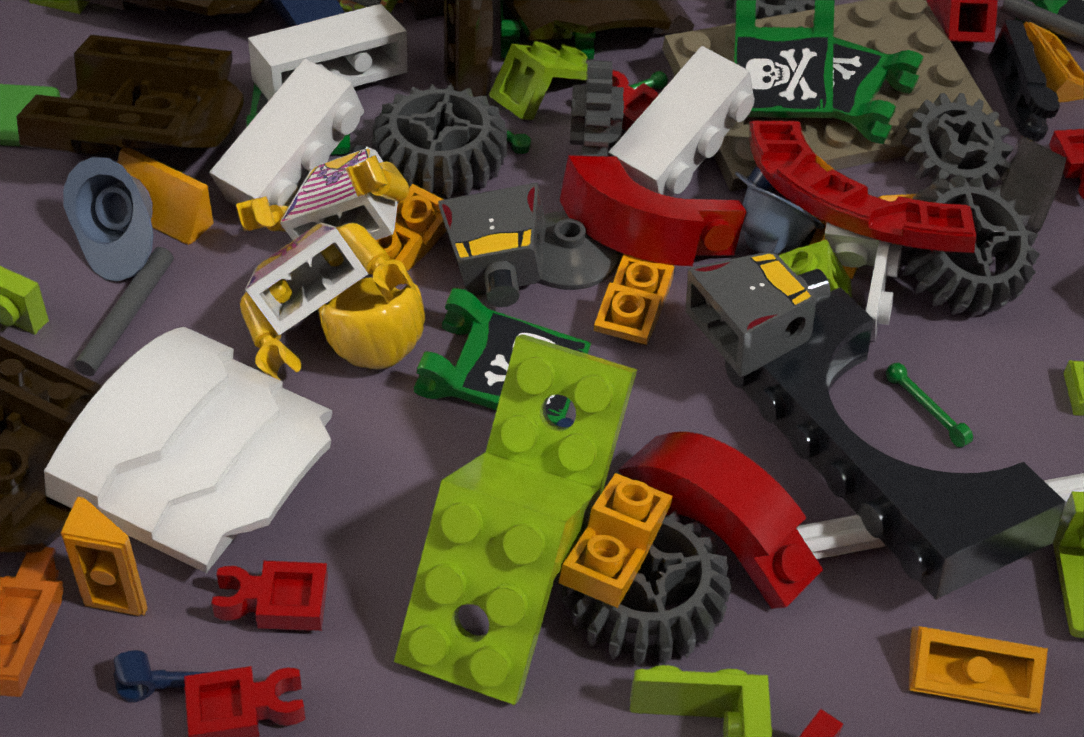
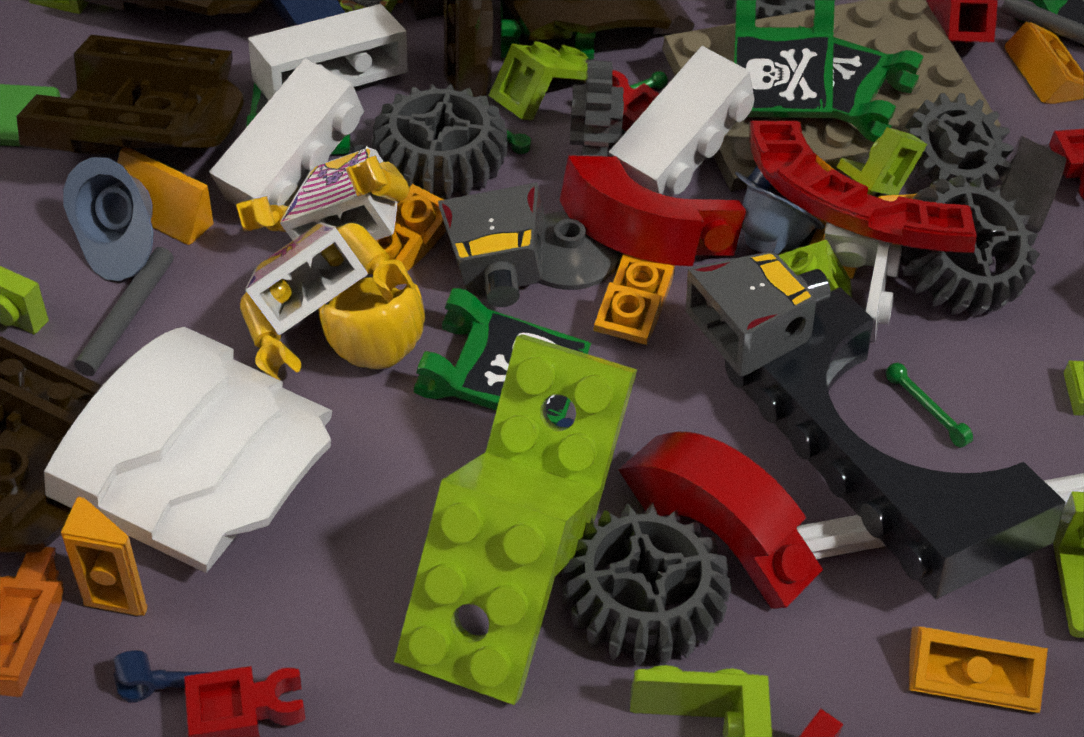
(283, 596): red plate -> none
(616, 540): light orange slope -> none
(888, 164): none -> lime bracket
(1022, 81): black hinge -> none

